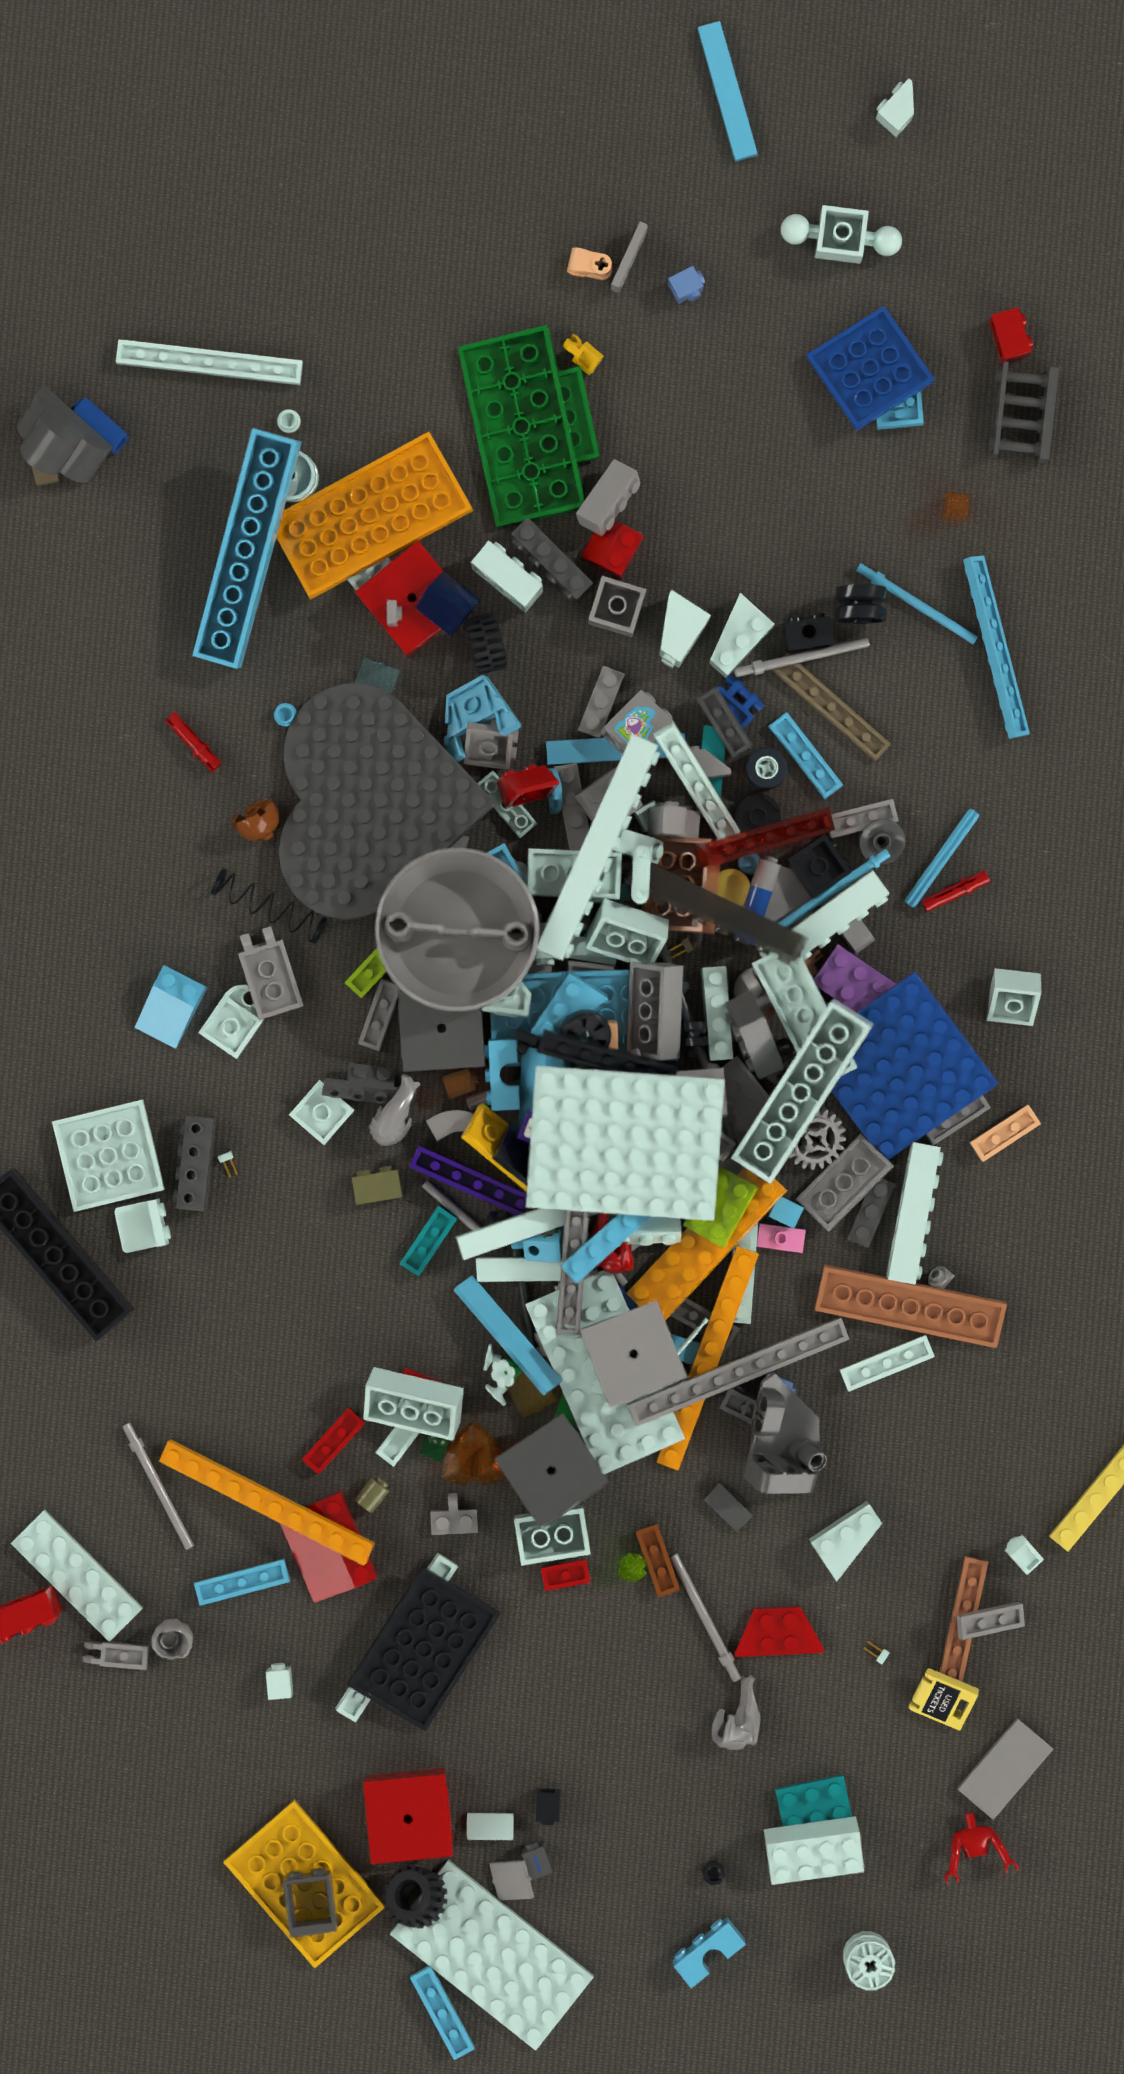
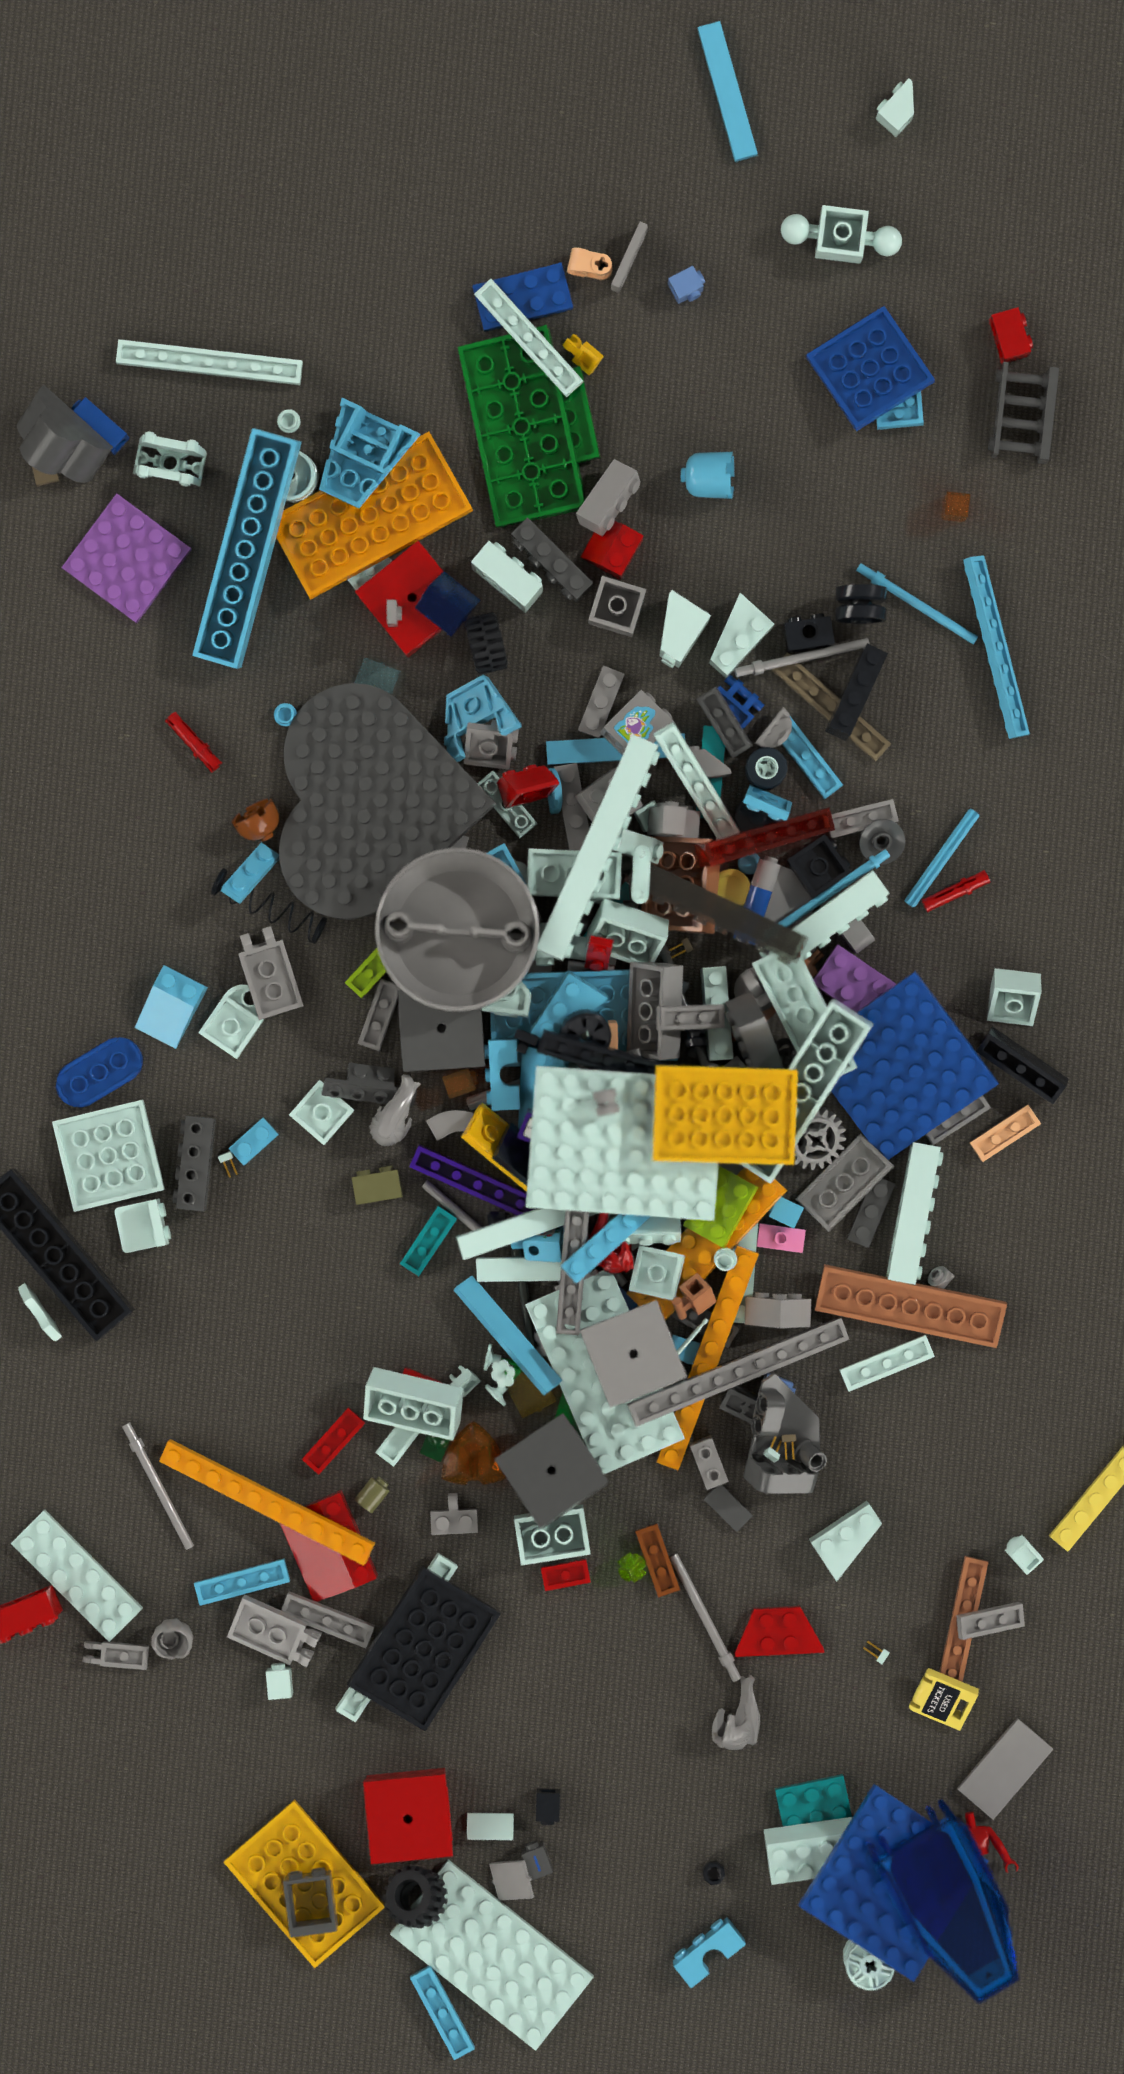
(46, 1322): none -> light aqua tile
(99, 1072): none -> blue tile
(126, 558): none -> medium lavender plate
(170, 448): none -> light aqua piece
(250, 873): none -> medium azure plate
(253, 1141): none -> medium azure plate
(273, 1632): none -> light grey tile
(328, 1619): none -> light grey plate
(362, 453): none -> medium azure wedge
(465, 1380): none -> light aqua tile
(528, 337): none -> light aqua tile
(533, 292): none -> blue plate
(598, 953): none -> red plate
(606, 1096): none -> light grey wheel
(656, 1273): none -> light aqua plate
(690, 1017): none -> light grey tile
(696, 1295): none -> nougat brick
(708, 1462): none -> light grey brick
(709, 475): none -> medium azure cylinder
(724, 1115): none -> yellow plate
(725, 1259): none -> light aqua plate
(772, 1454): none -> light aqua piece
(775, 806): none -> medium azure plate
(777, 731): none -> light grey tile
(778, 1310): none -> light grey brick
(788, 1439): none -> dark tan piece
(851, 1894): none -> blue plate
(856, 692): none -> black brick
(951, 1904): none -> clear blue windscreen
(1022, 1065): none -> black brick

